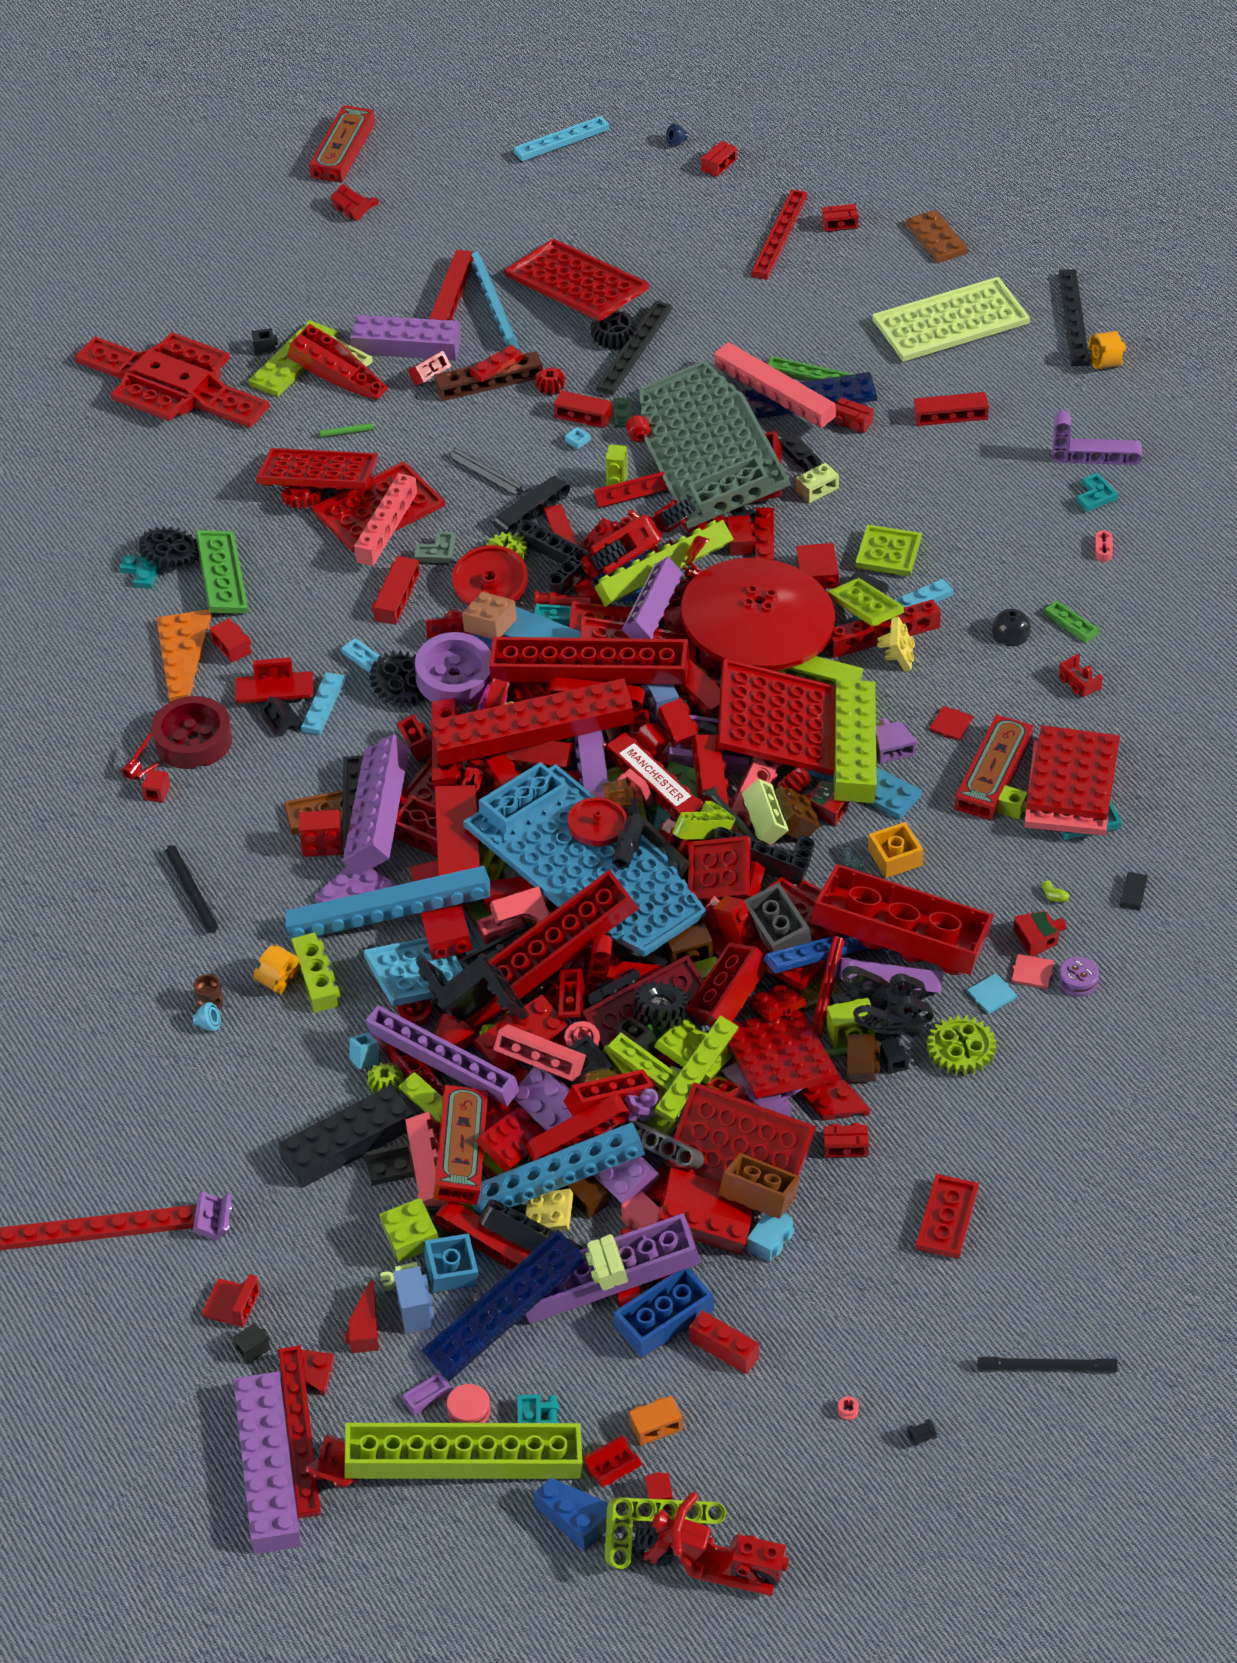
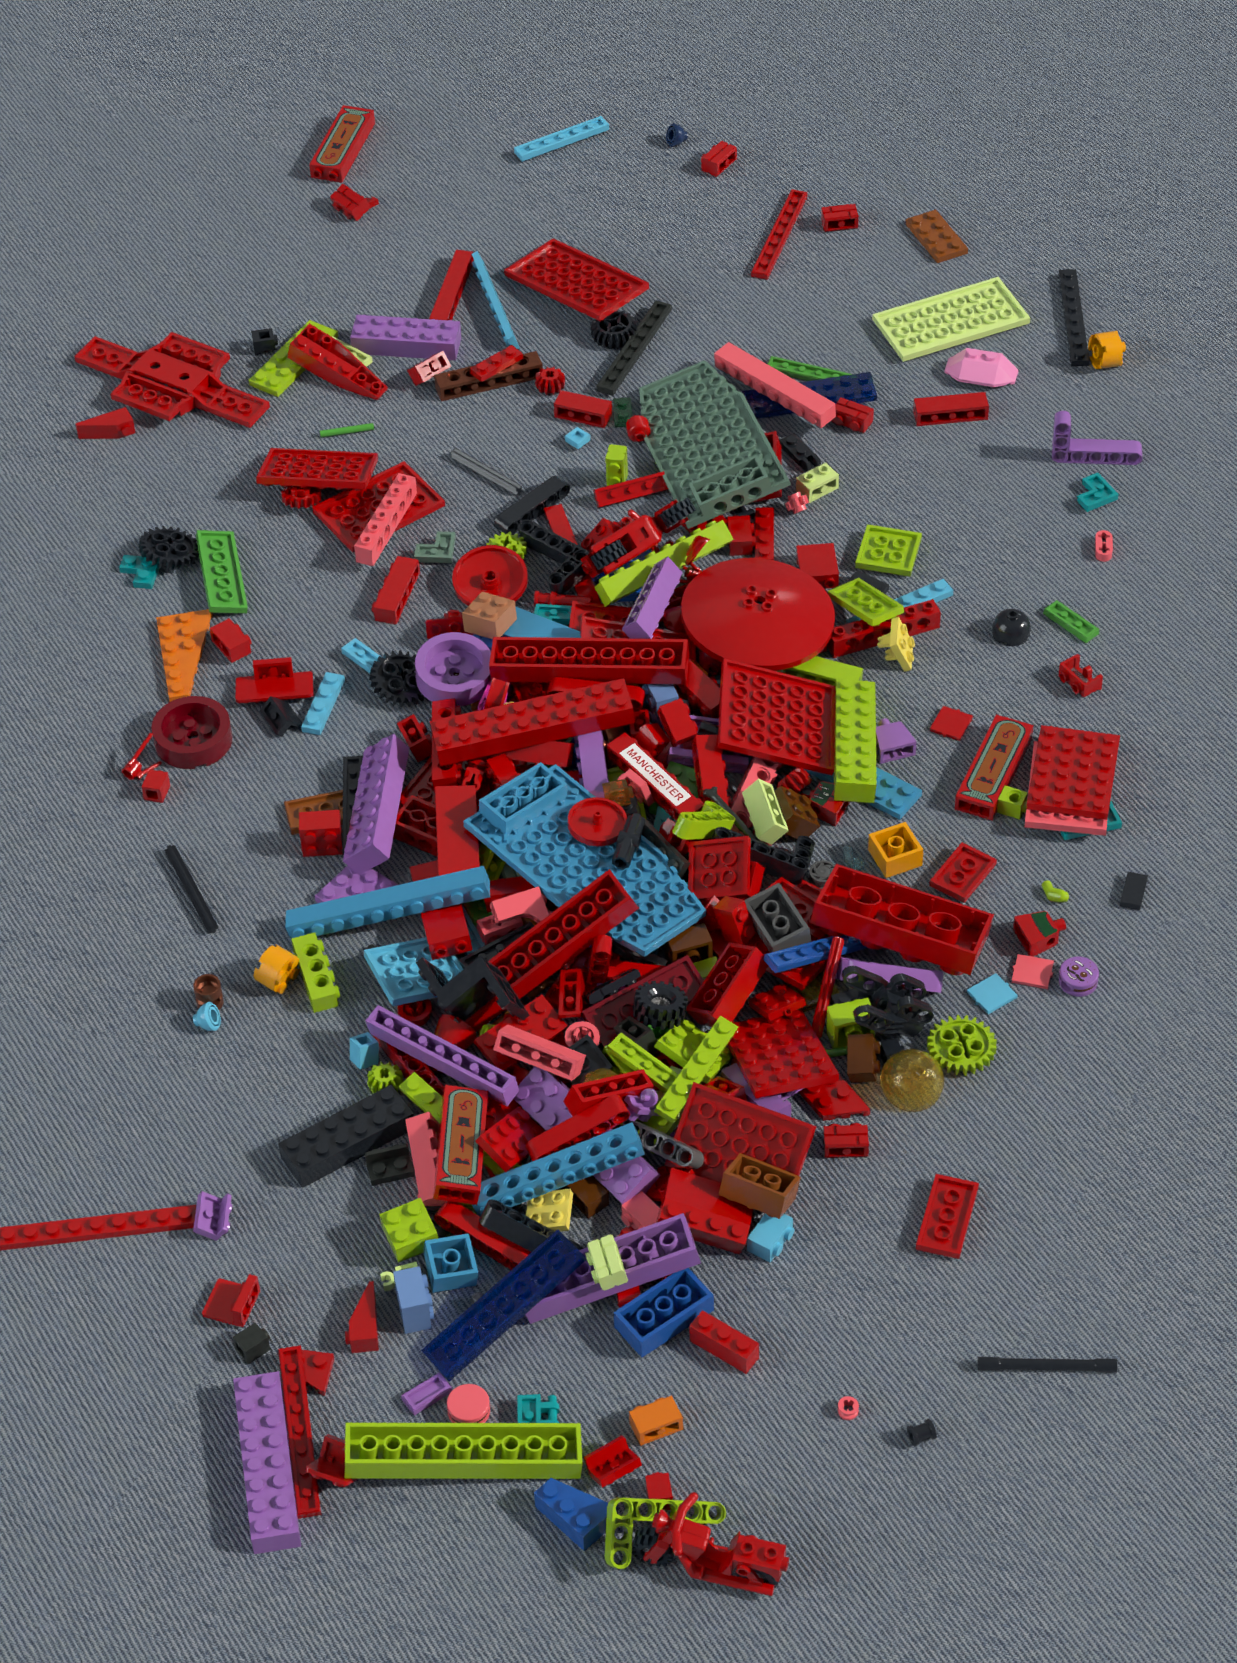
(107, 426): none -> red slope
(796, 502): none -> coral gear
(820, 872): none -> dark grey wheel
(910, 1090): none -> clear yellow piece
(963, 872): none -> red plate
(981, 368): none -> bright pink wedge

